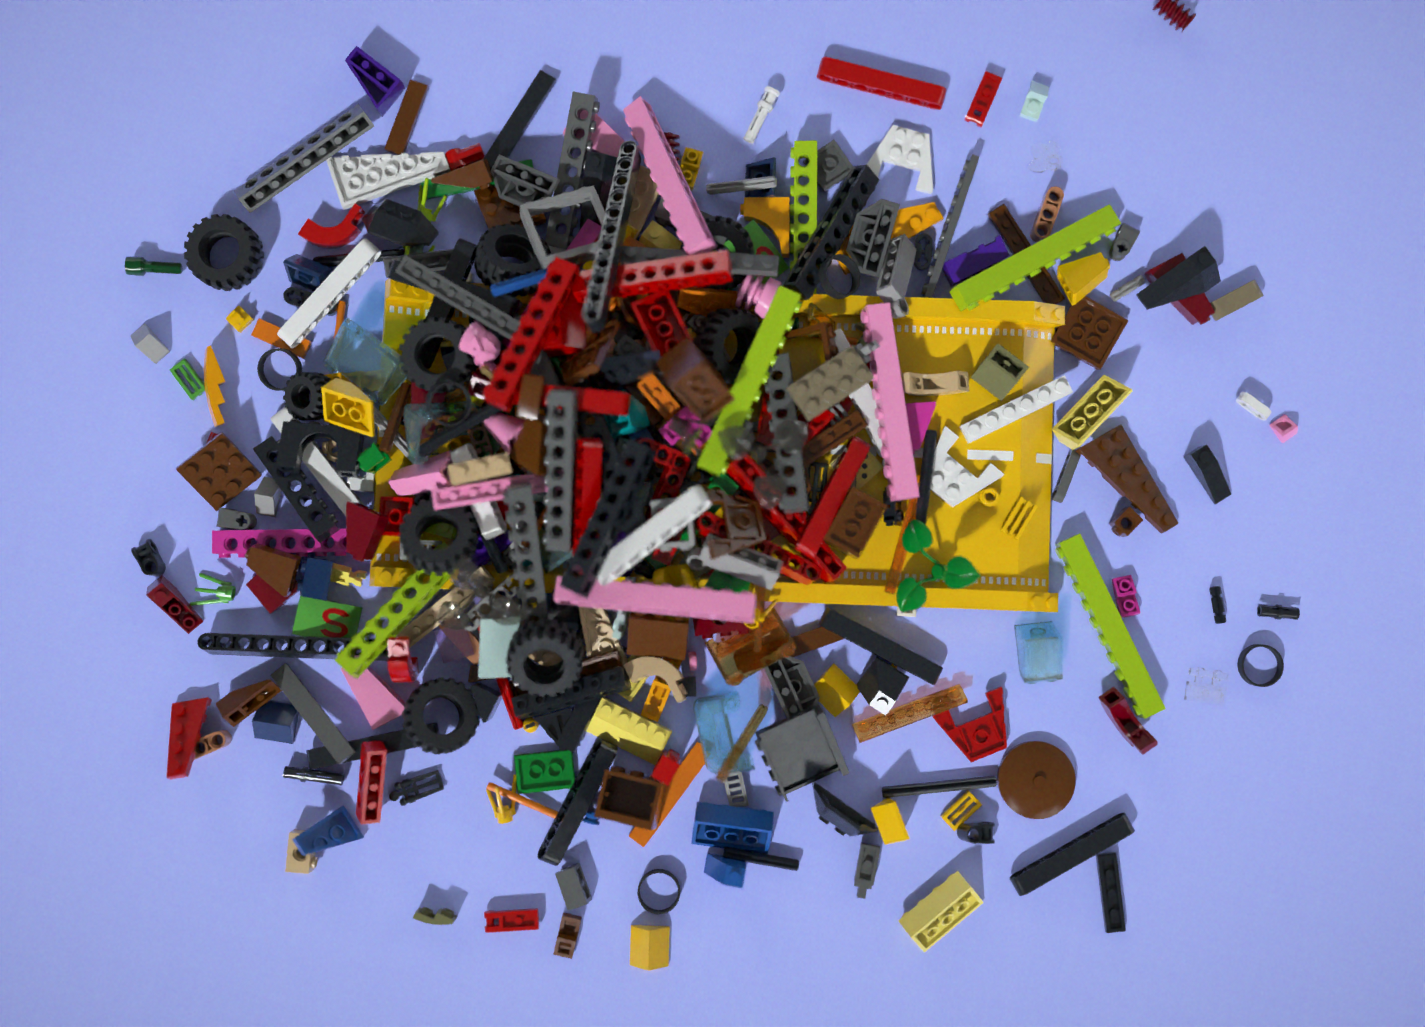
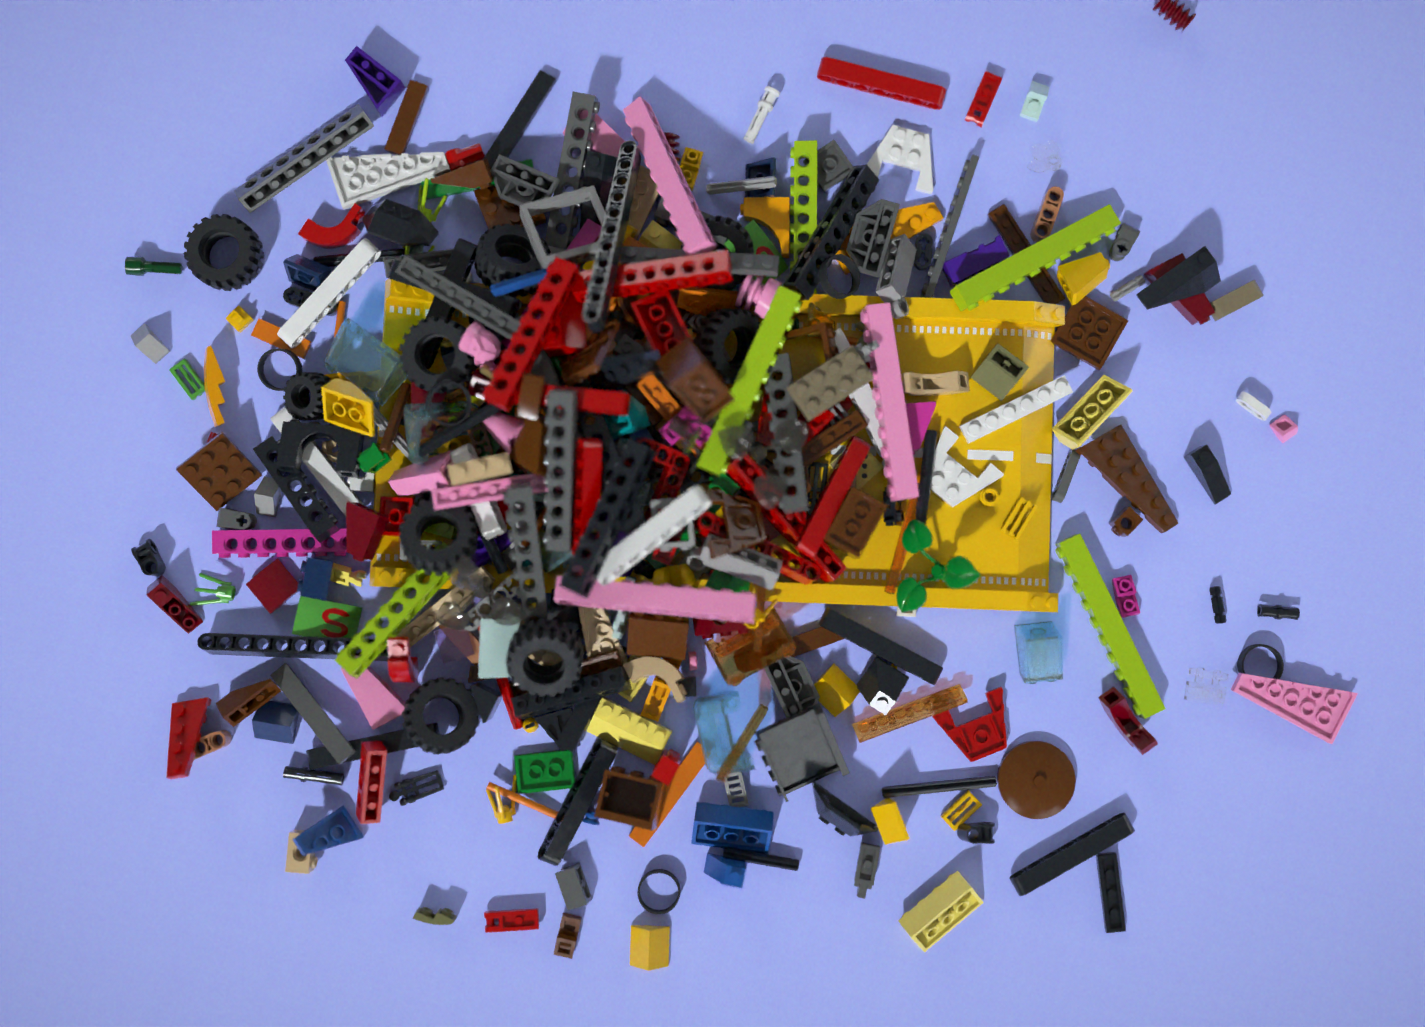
(274, 567): reddish brown slope -> none
(1306, 706): none -> bright pink wing

